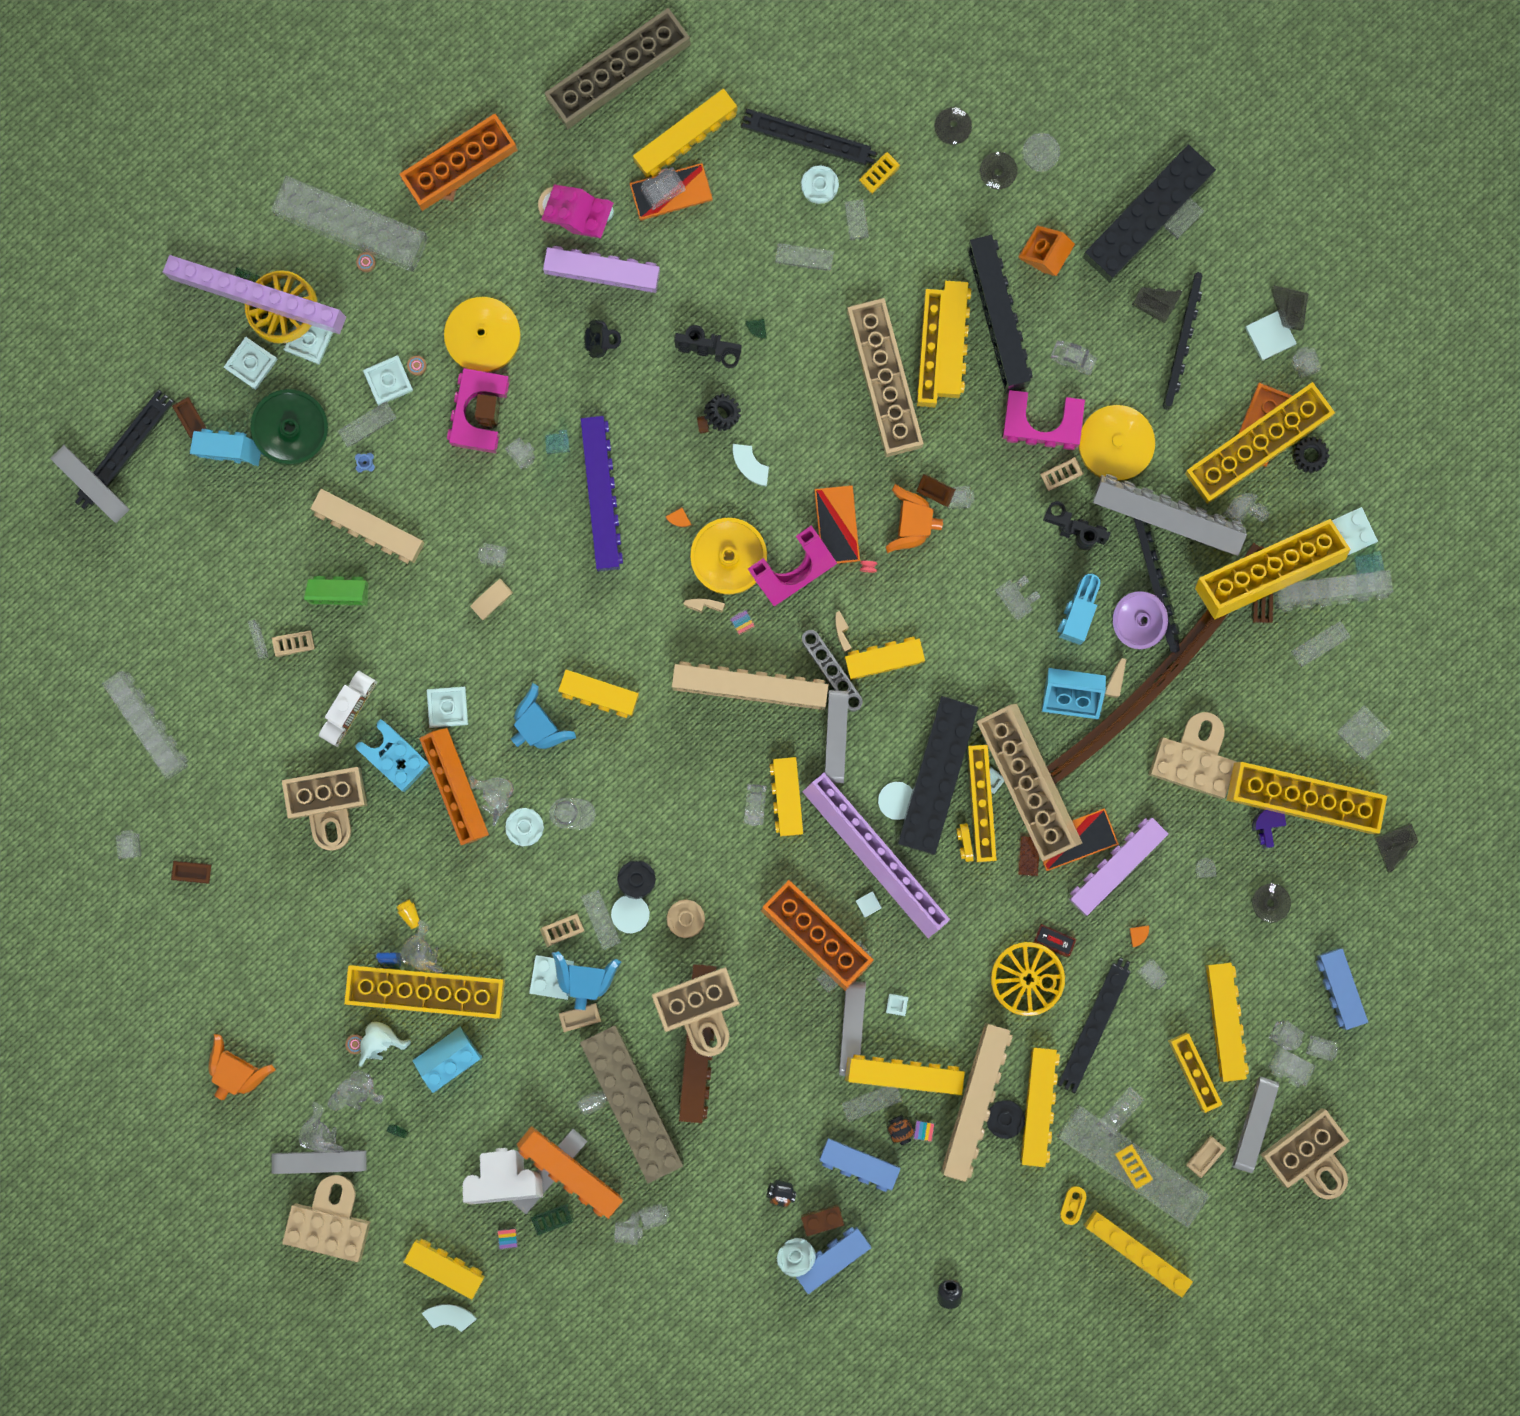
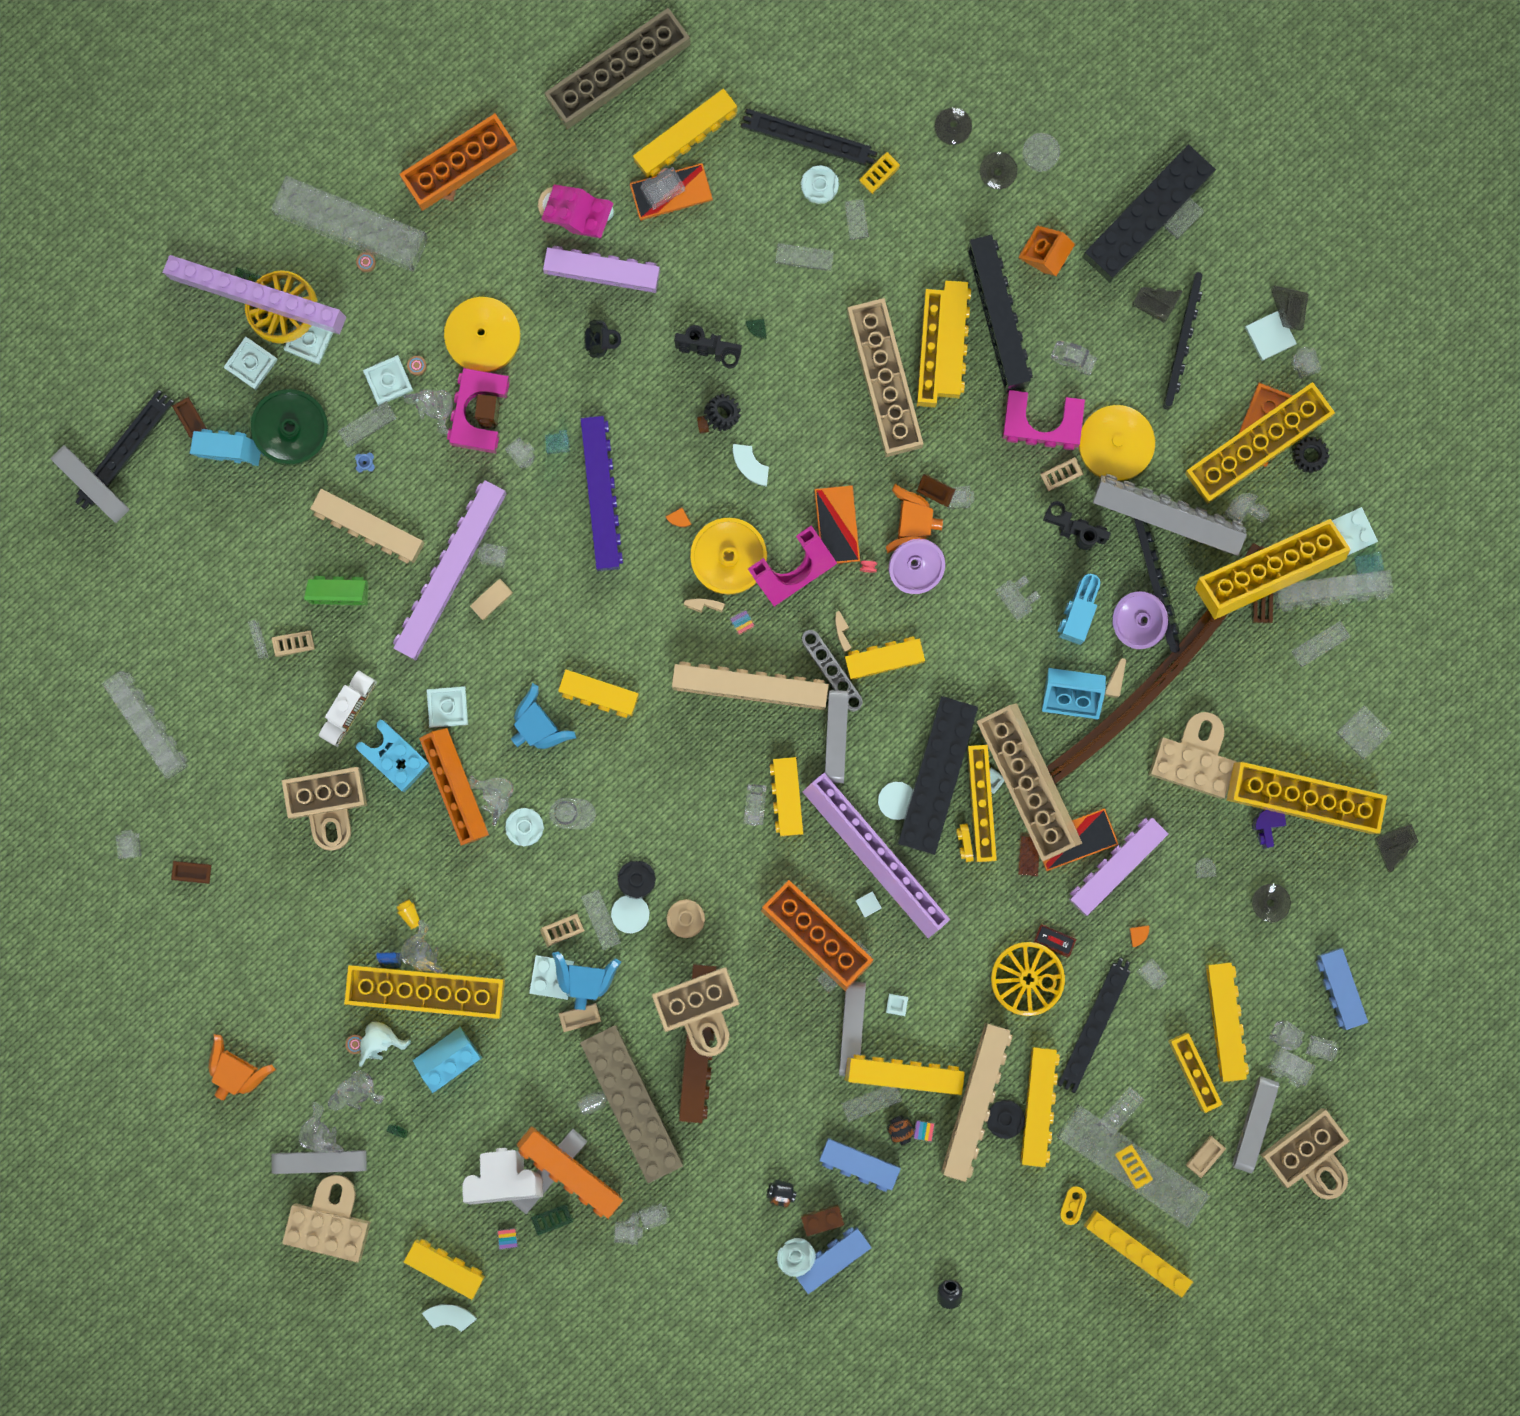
(434, 403): none -> clear piece
(450, 570): none -> lavender brick
(924, 573): none -> lavender dish

